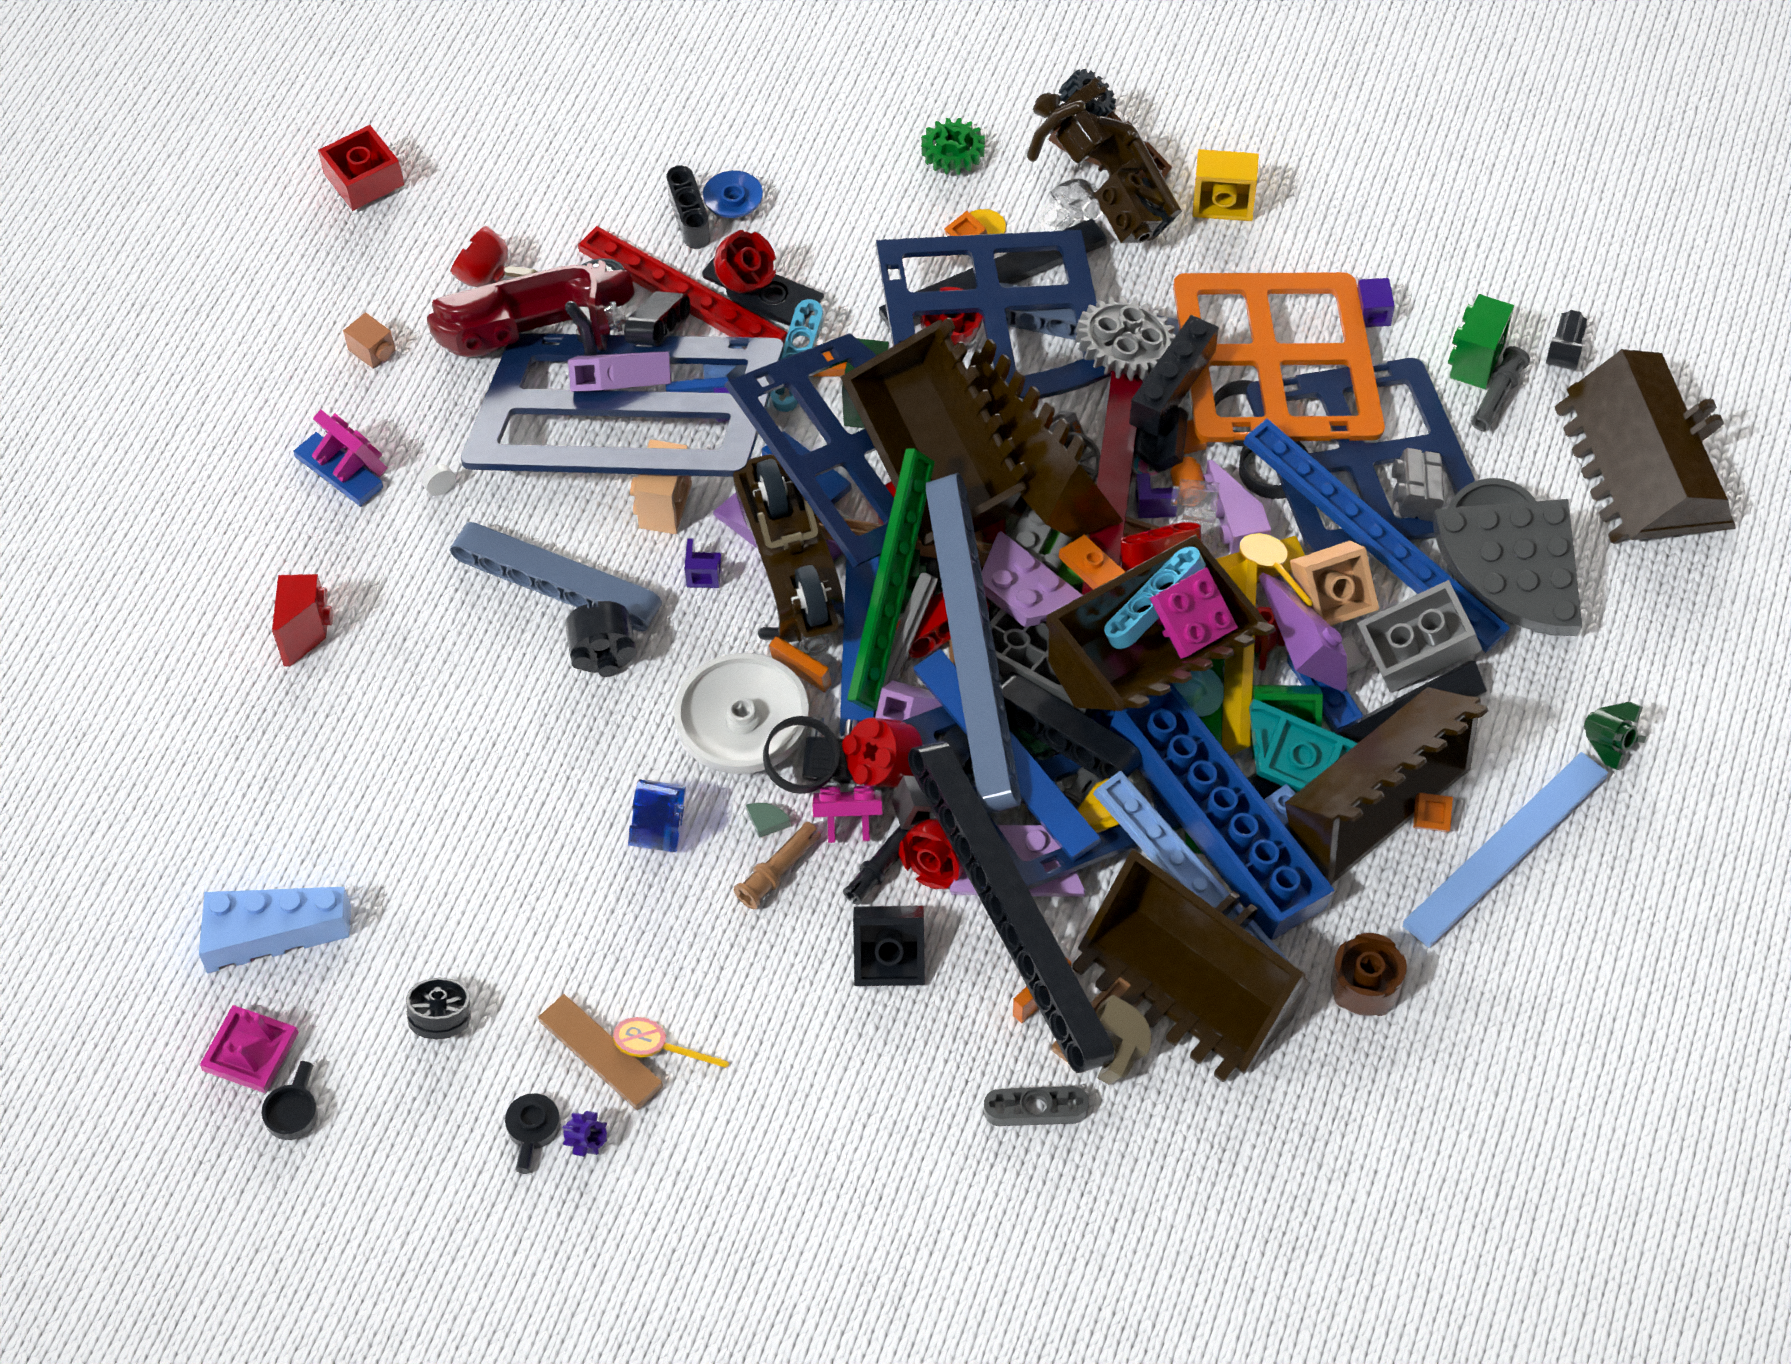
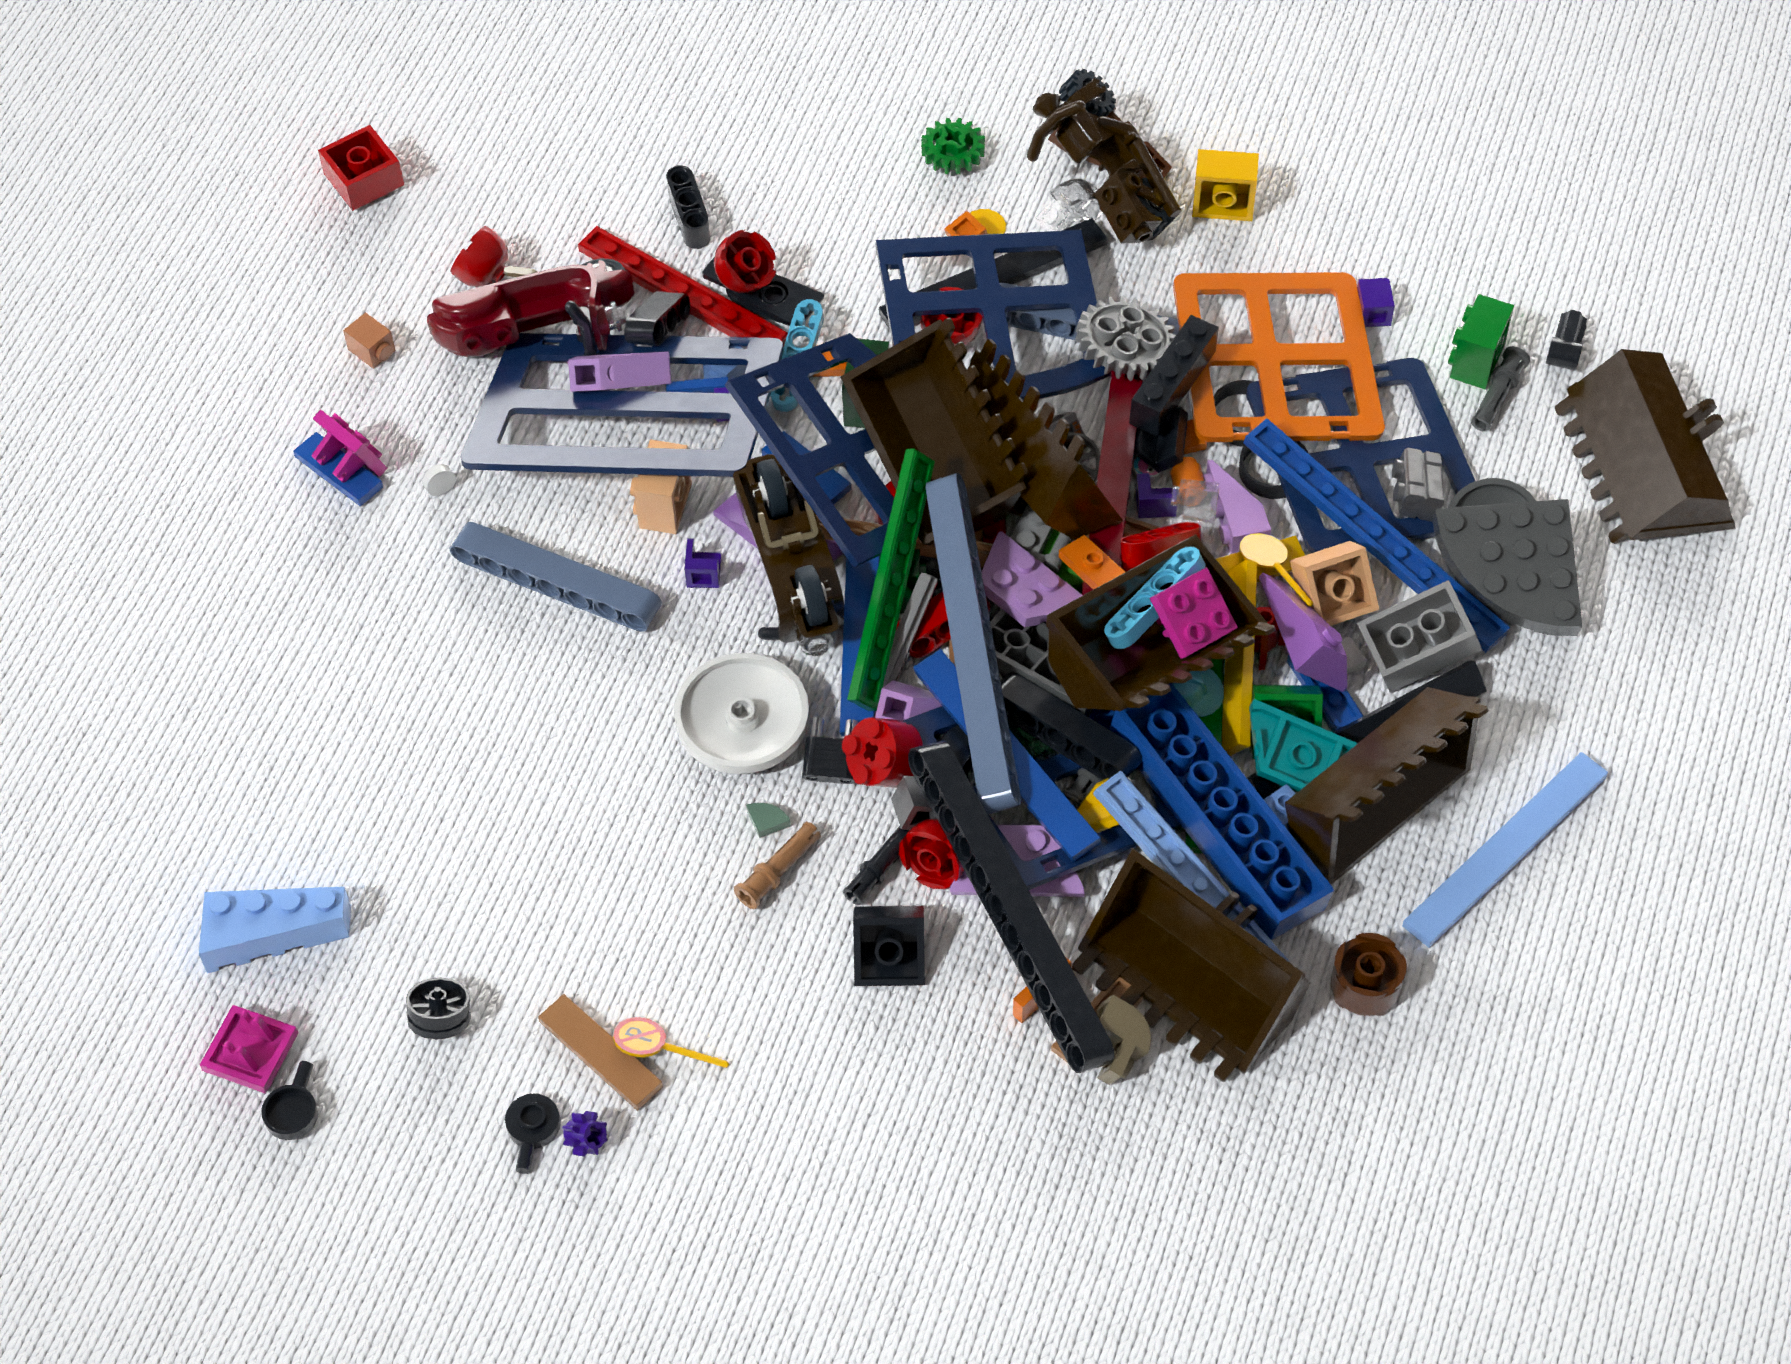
(300, 615): red slope -> none
(600, 638): black brick -> none
(657, 815): clear blue brick -> none
(732, 194): blue dish -> none
(801, 664): orange tile -> none
(817, 725): black tyre -> none
(860, 802): dark pink plate -> none
(1046, 1094): dark grey beam -> none
(1432, 812): orange plate -> none
(1611, 730): dark green brick -> none

